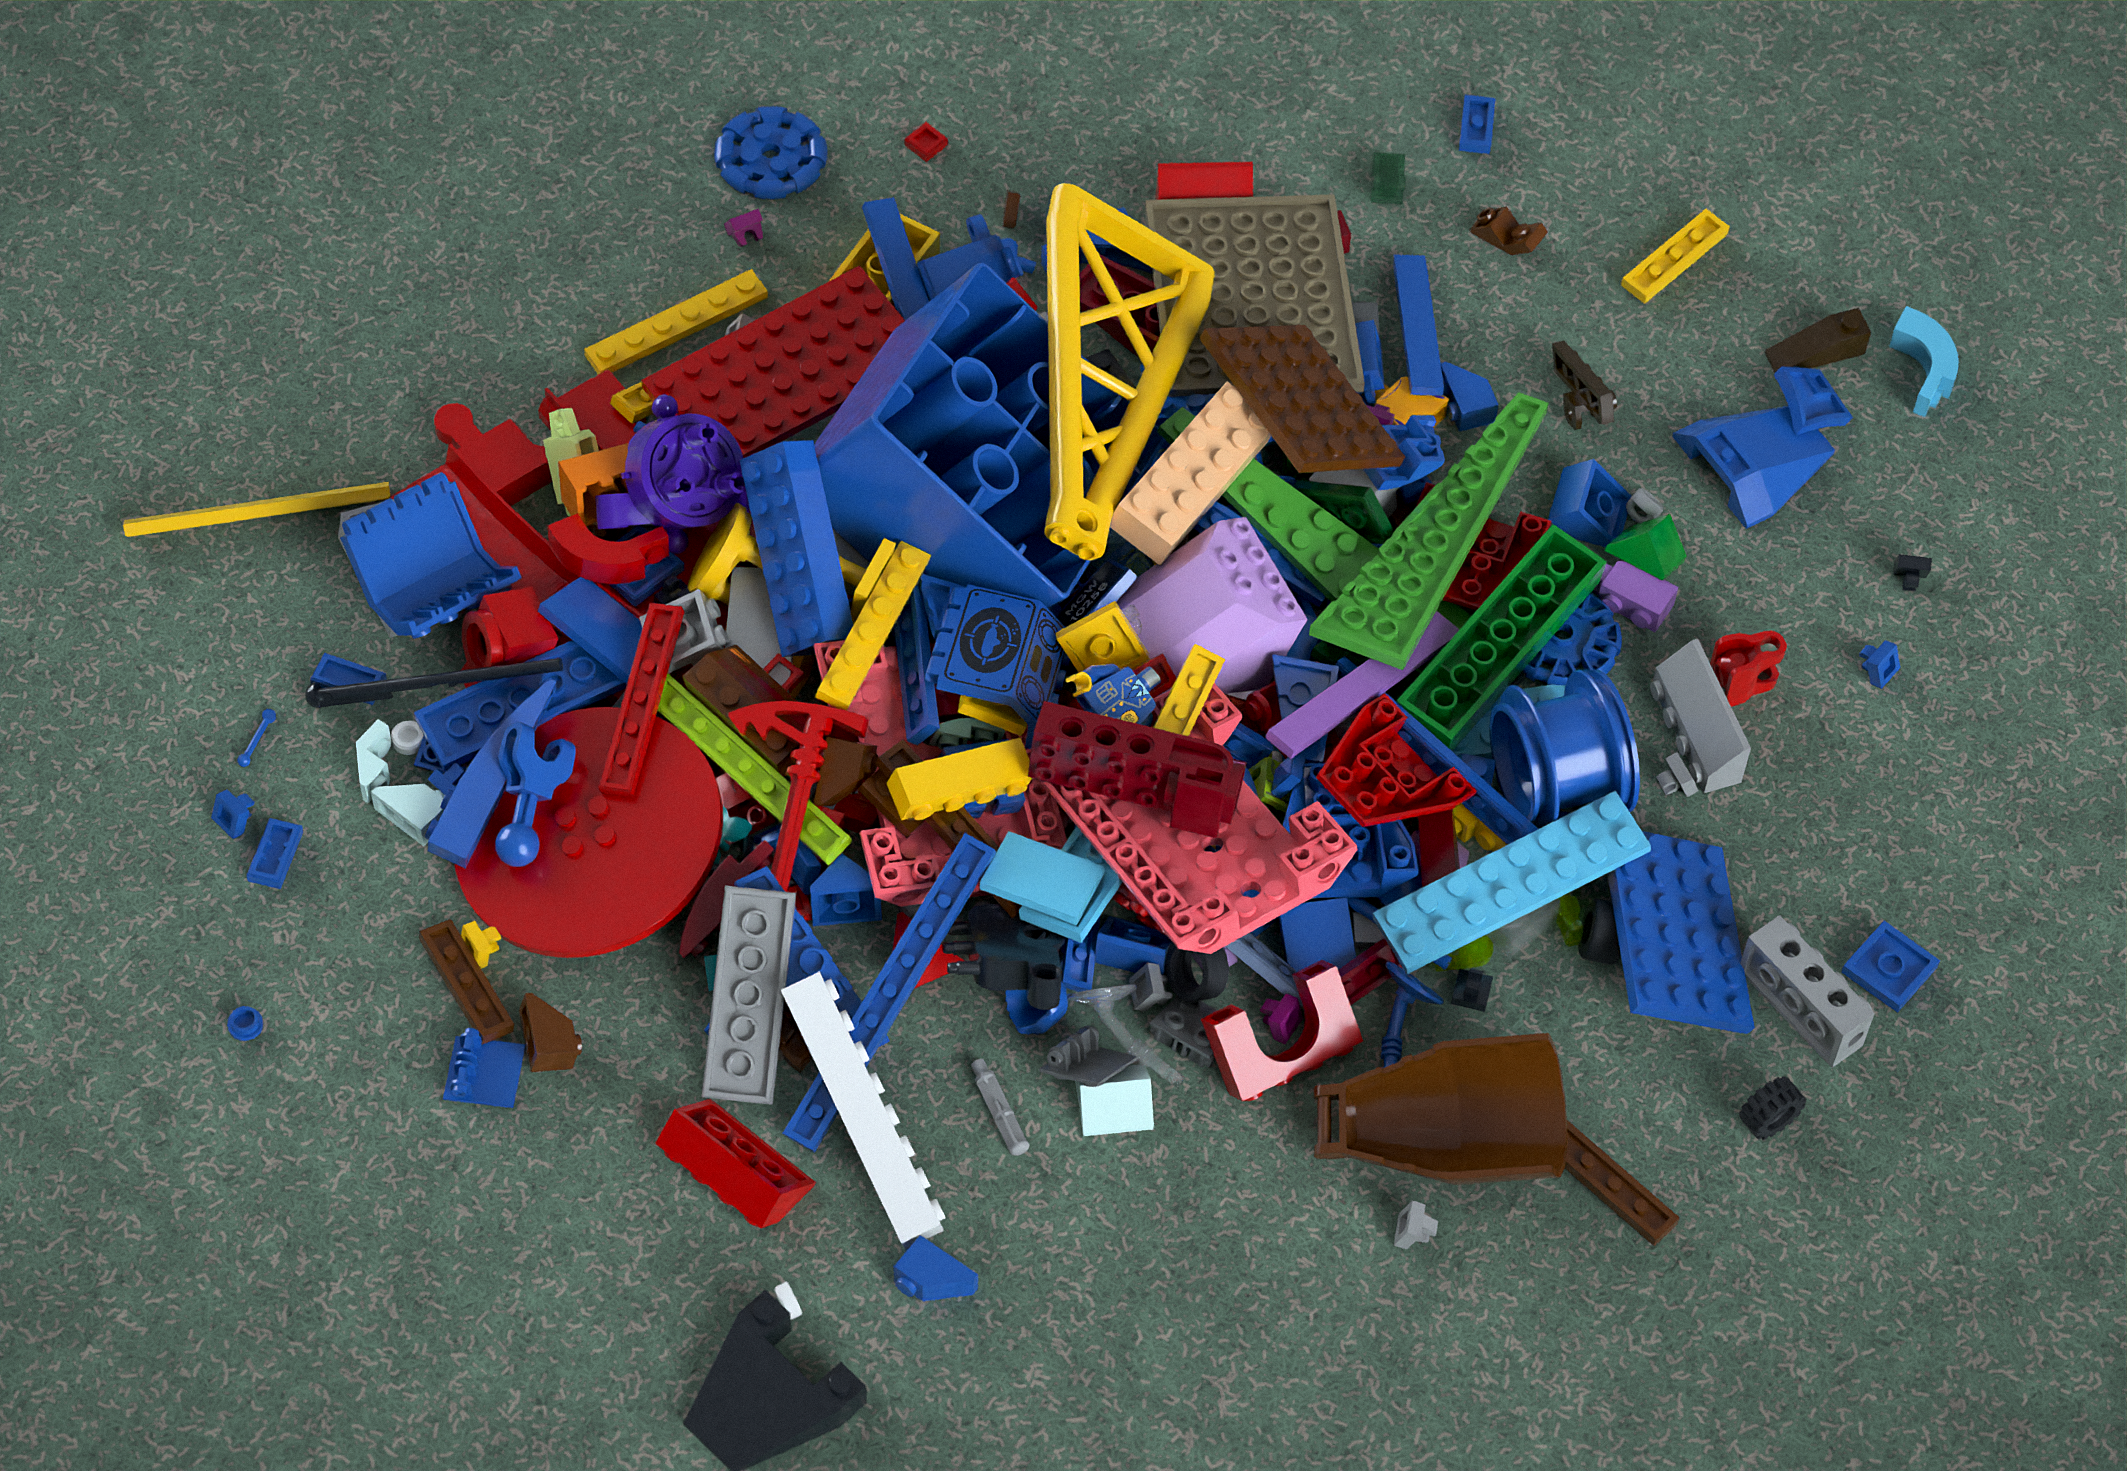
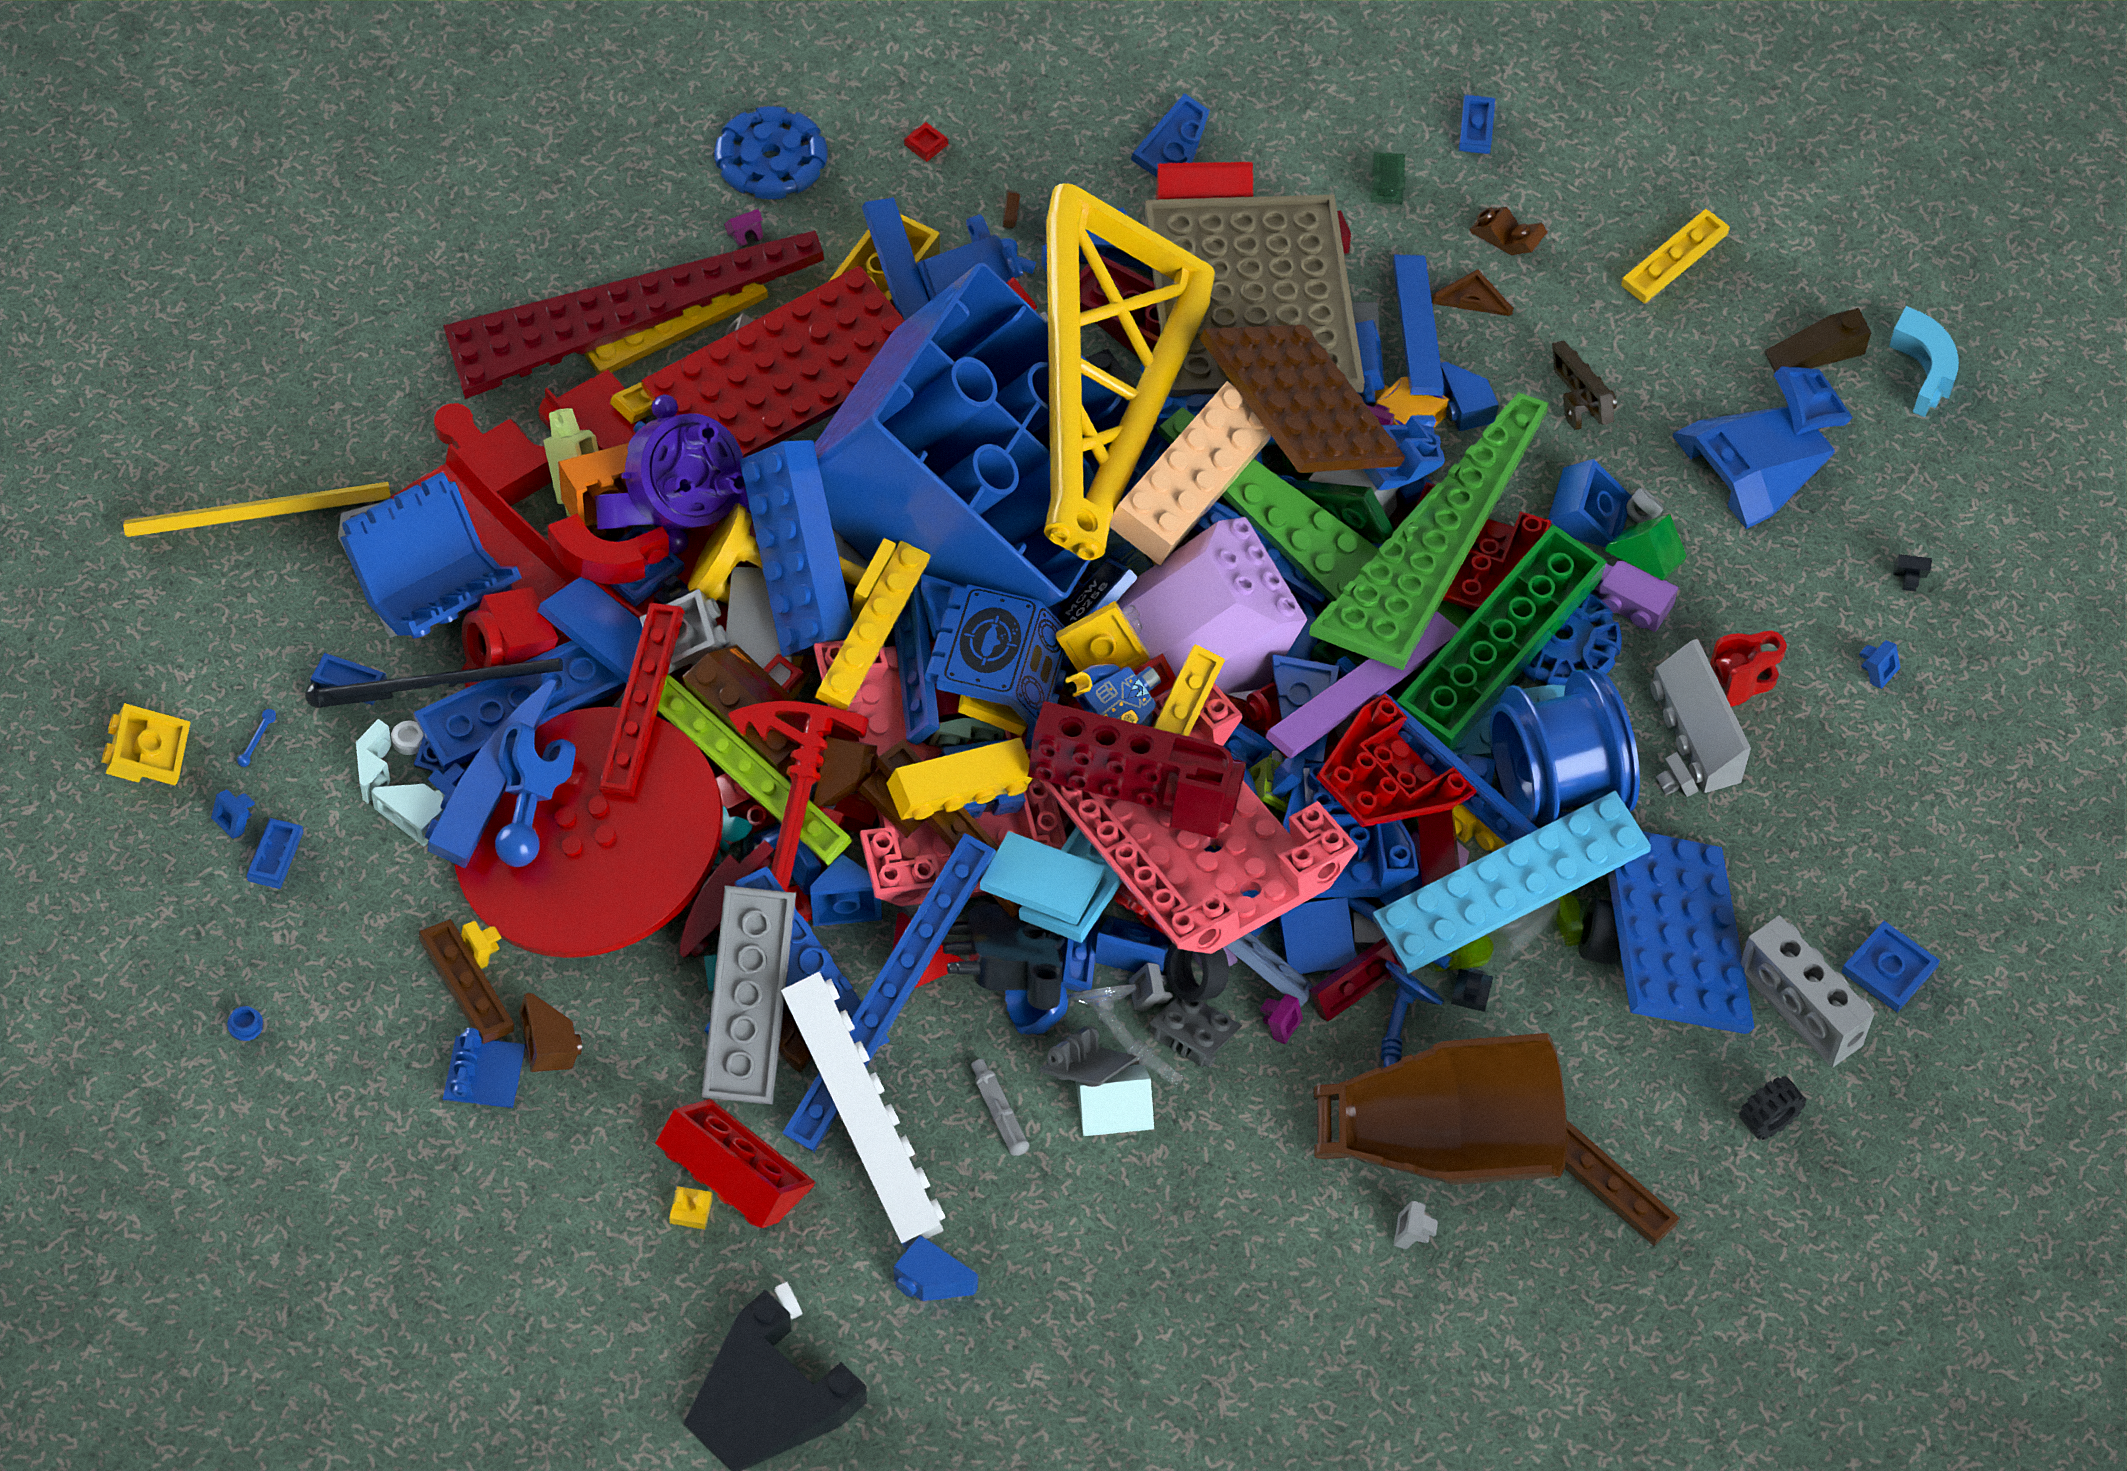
(145, 745): none -> yellow plate
(547, 330): none -> dark red wing
(691, 1207): none -> yellow tile
(1174, 137): none -> blue wing
(1327, 1032): arch -> none
(1473, 293): none -> reddish brown tile

